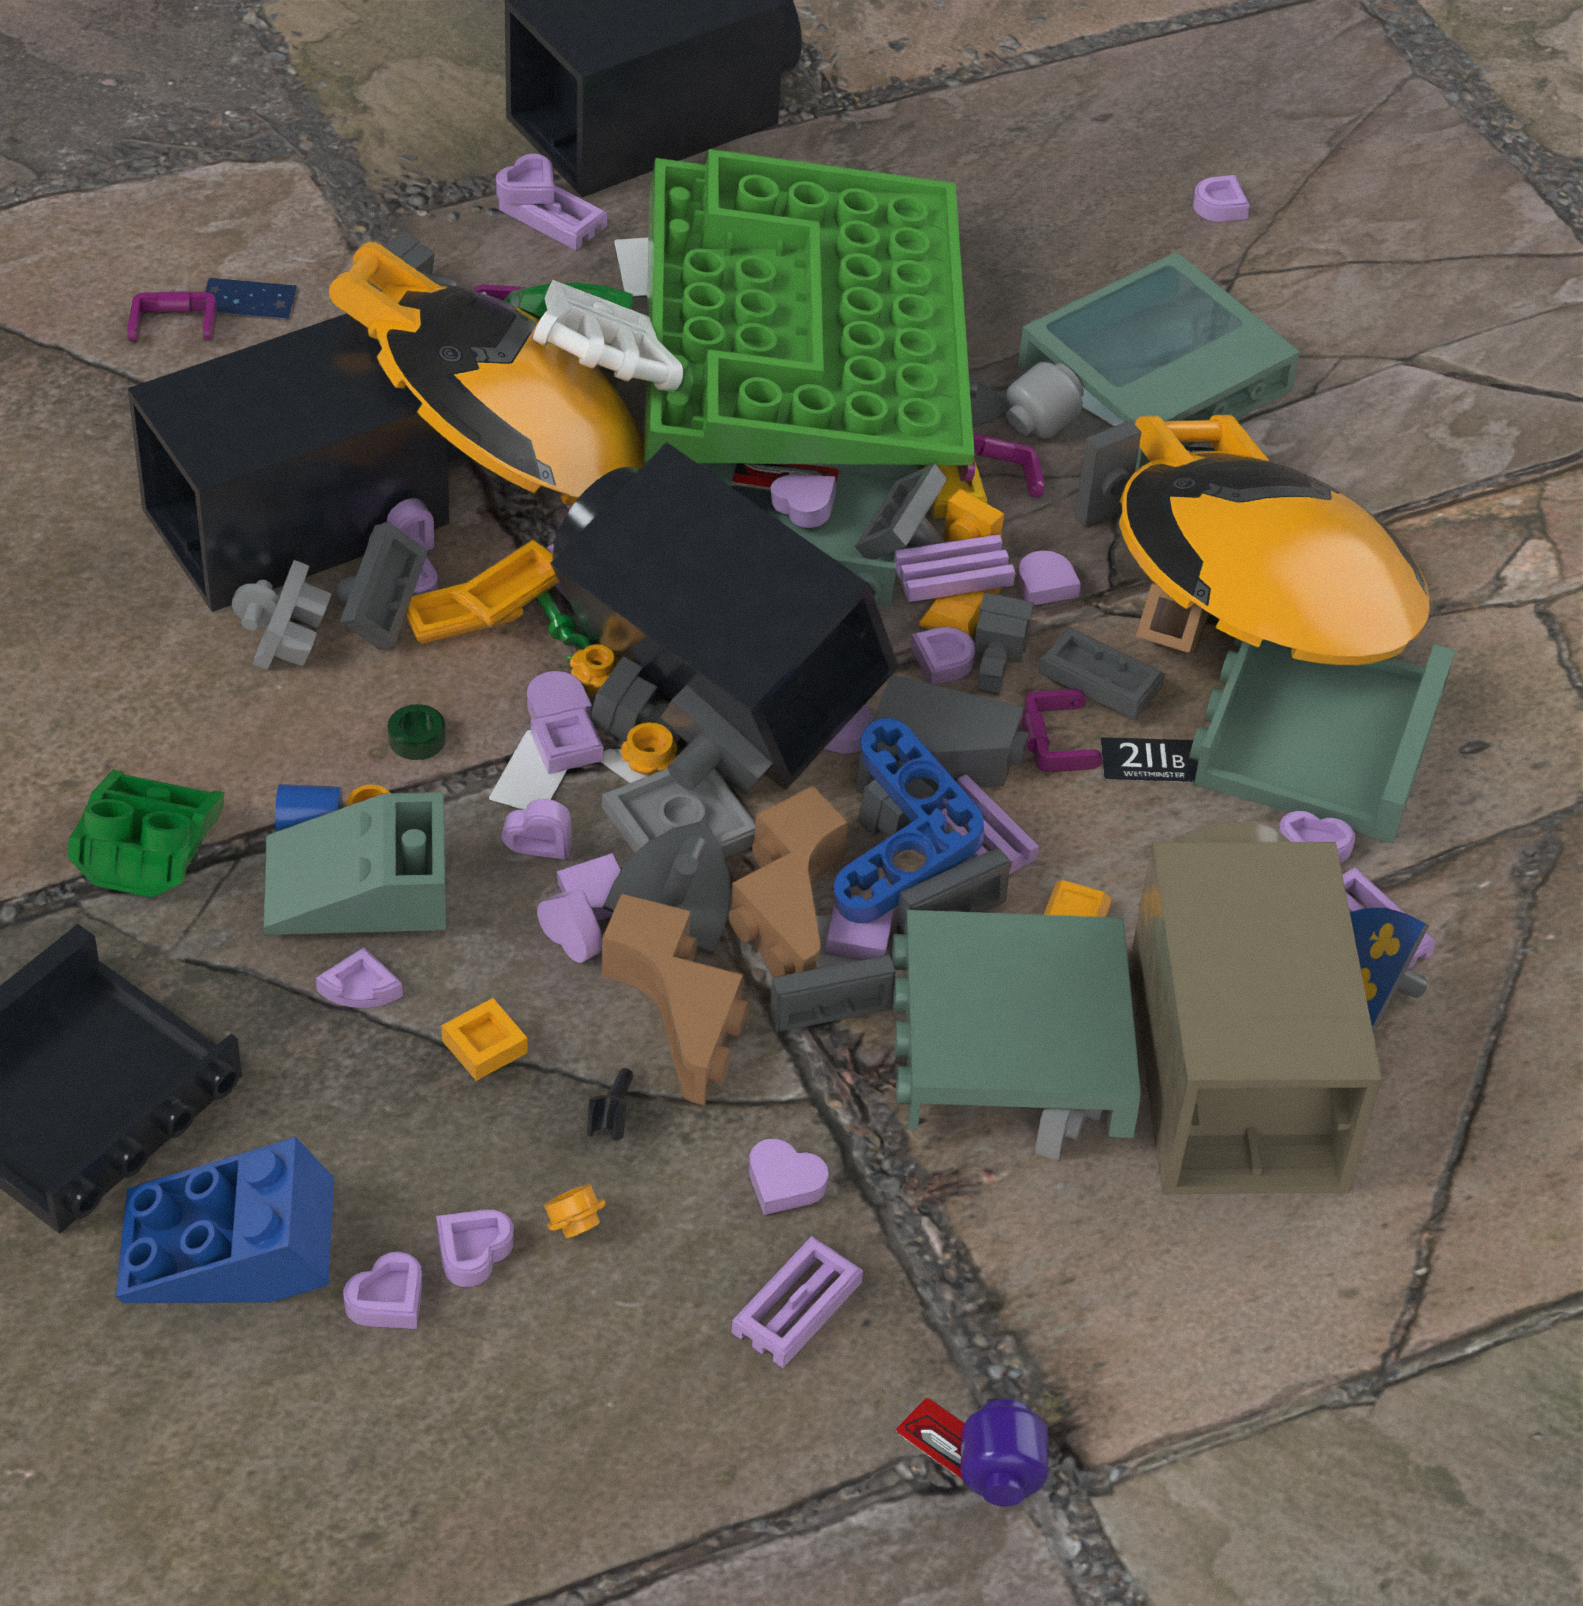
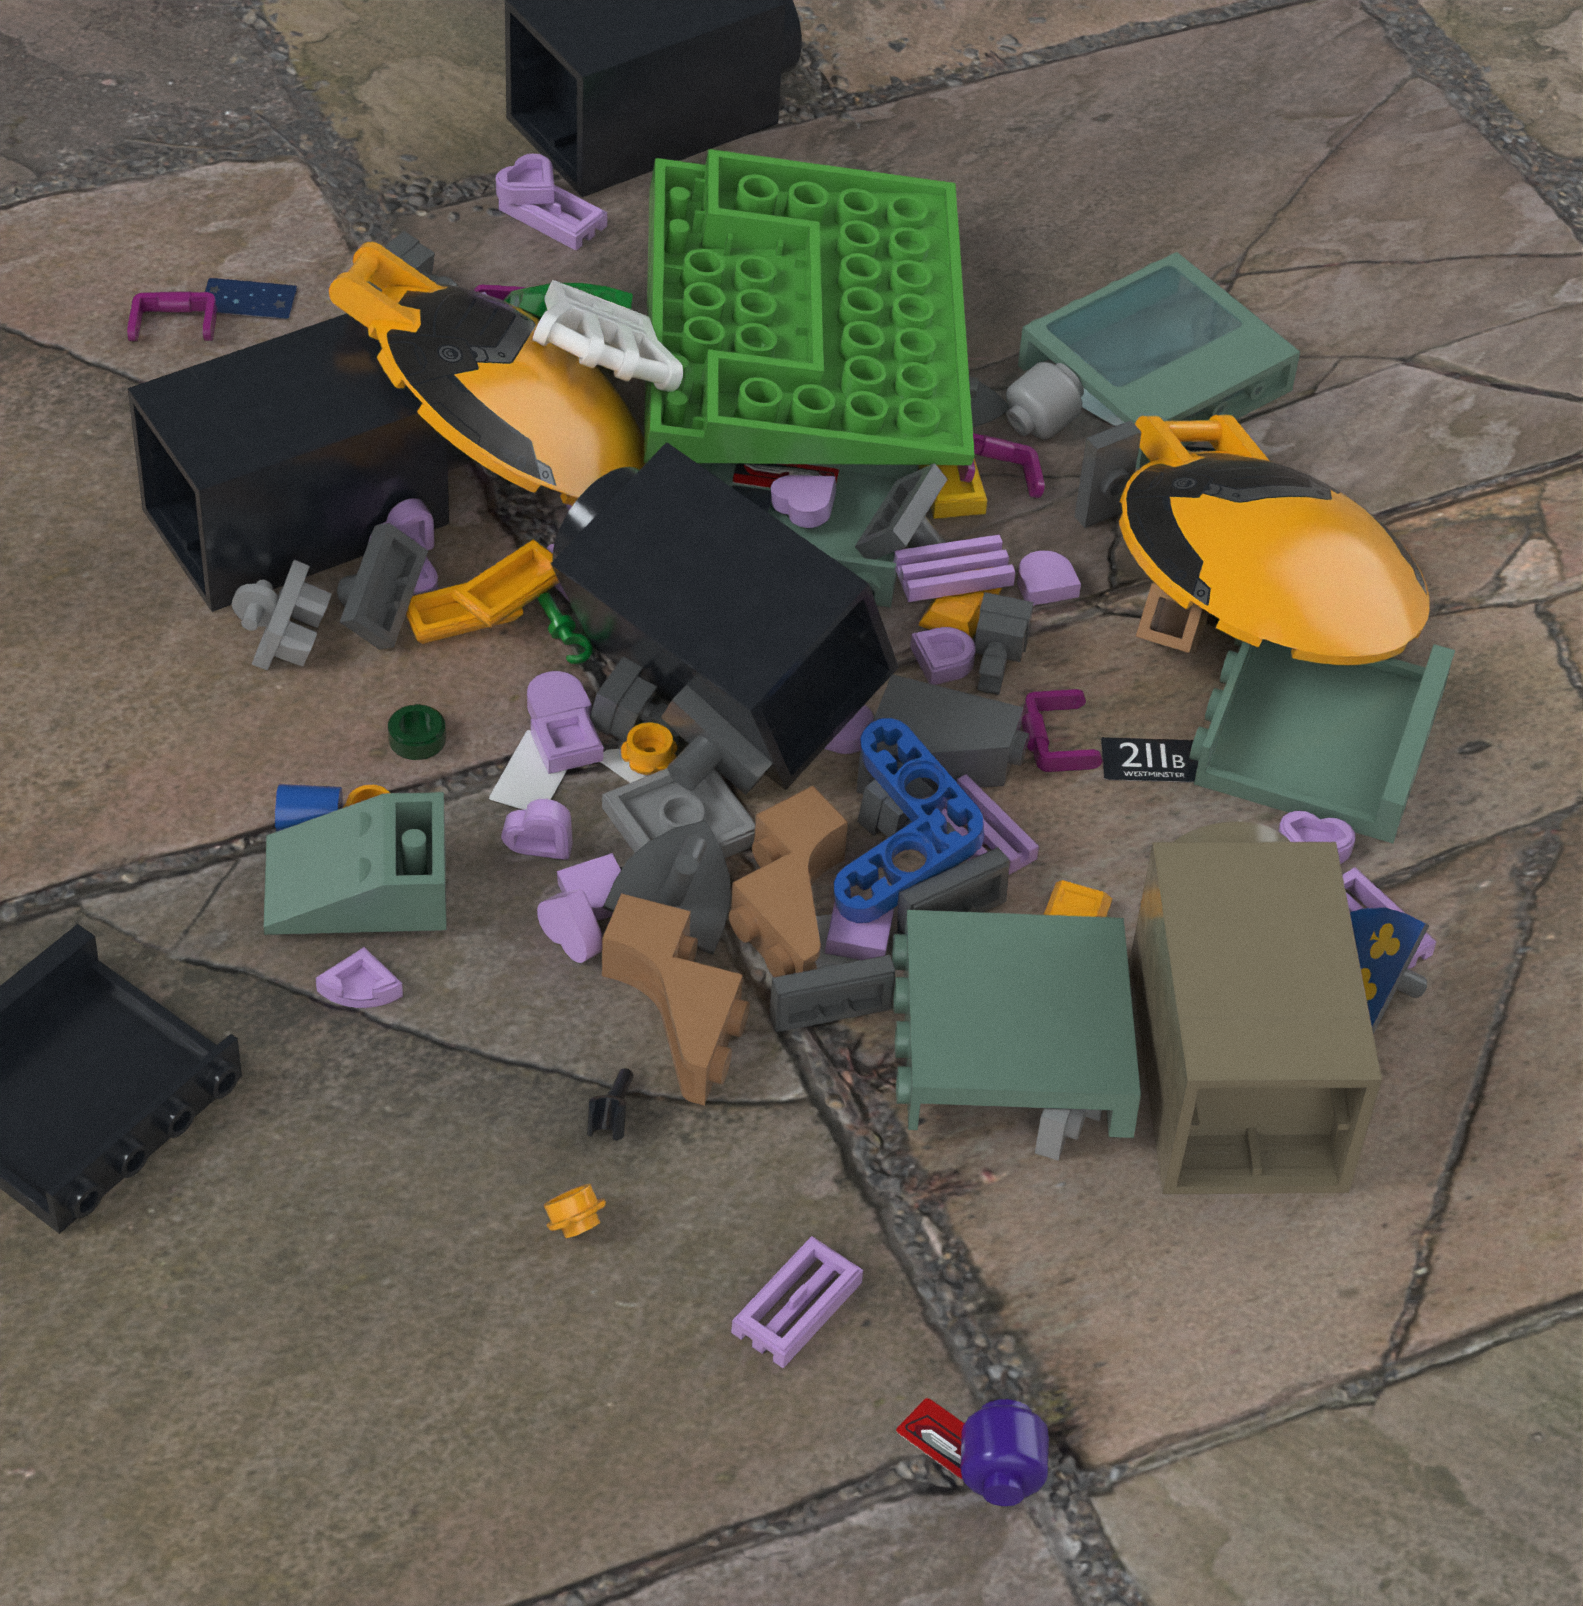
(141, 833): green slope -> none
(229, 1230): blue slope -> none
(386, 1294): lavender tile -> none
(473, 1243): lavender tile -> none
(484, 1039): light orange plate -> none
(593, 667): light orange plate -> none
(633, 264): white sticker -> none
(786, 1177): lavender tile -> none
(971, 518): light orange plate -> none
(1101, 672): dark grey plate -> none
(1220, 199): lavender tile -> none

